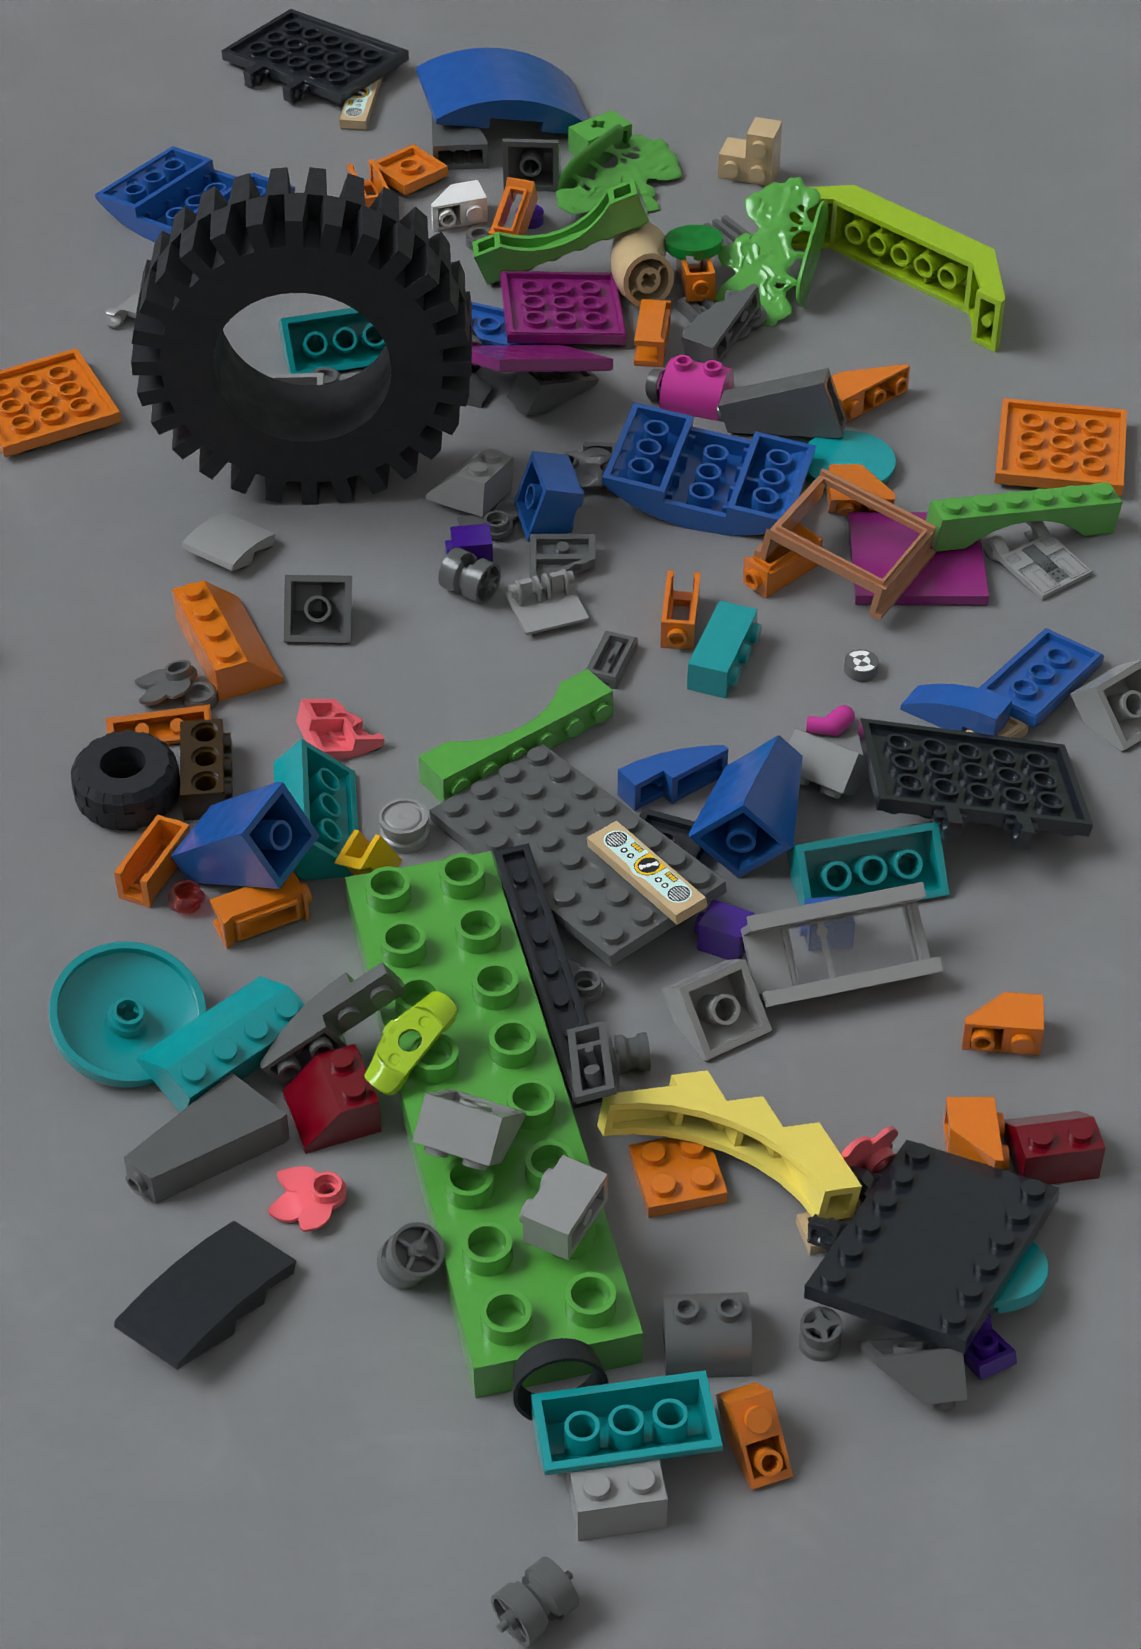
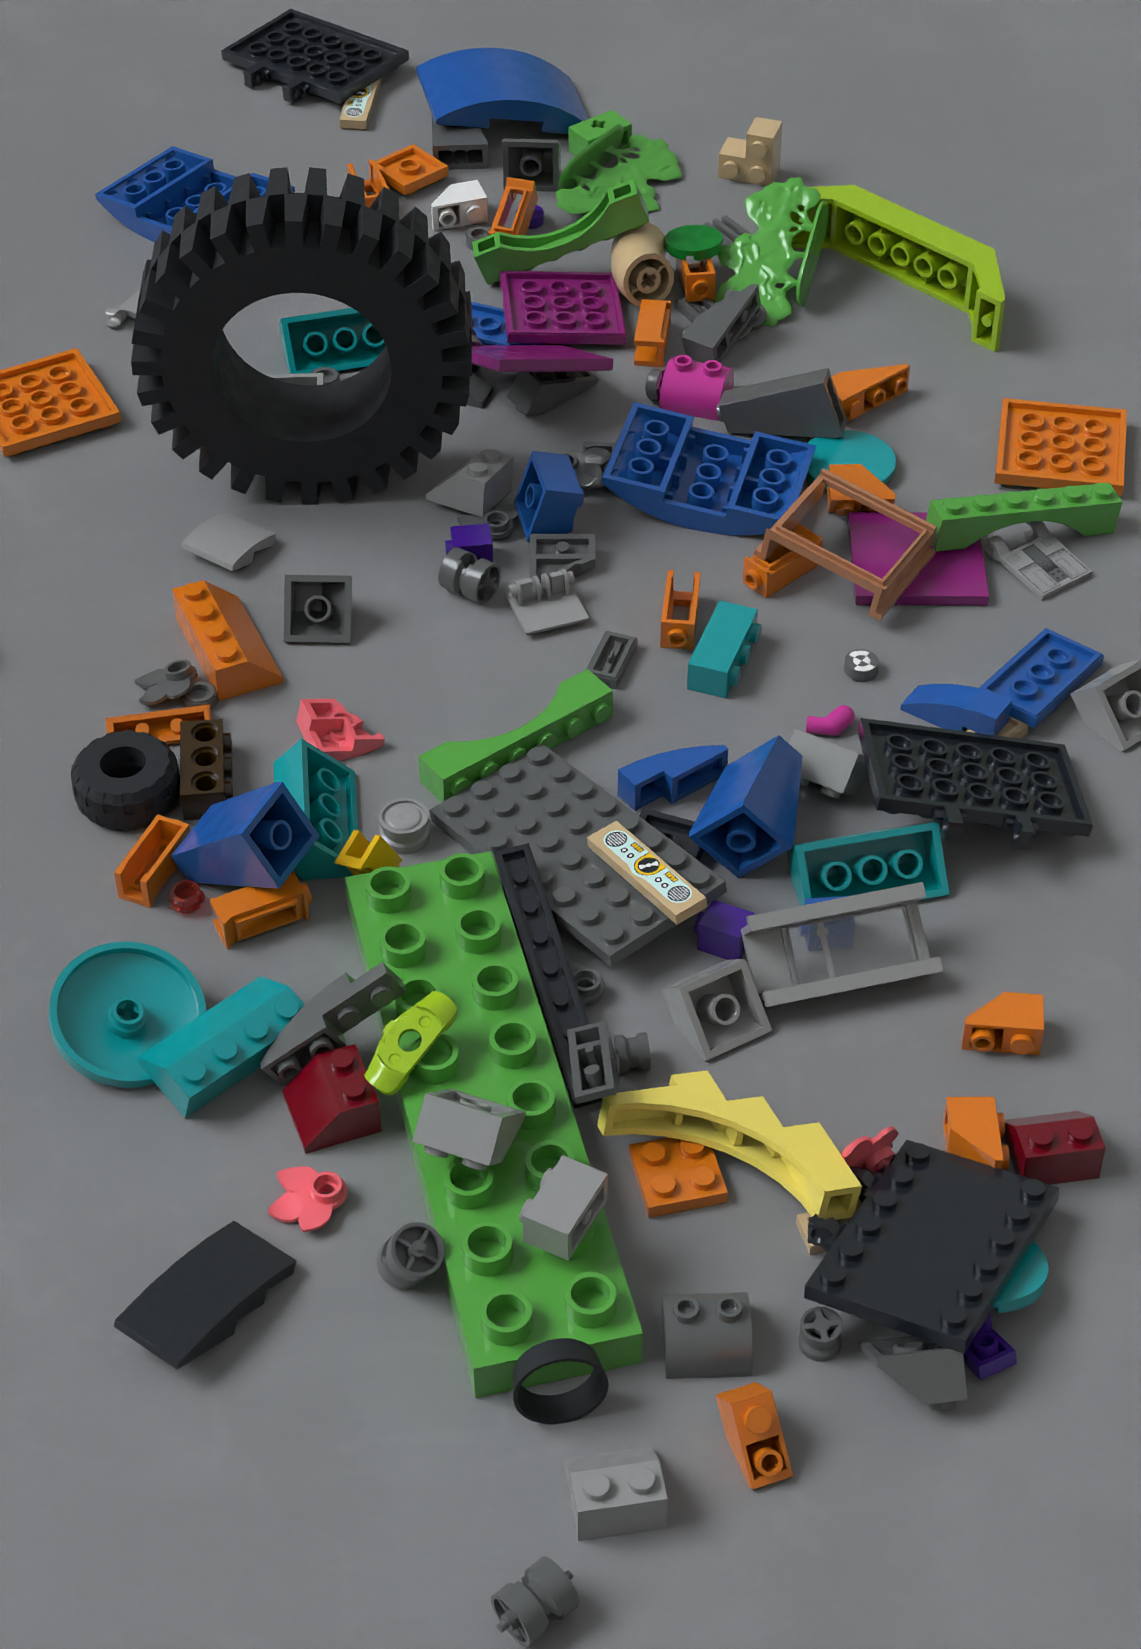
(206, 1139): dark grey slope -> none
(624, 1423): teal slope -> none

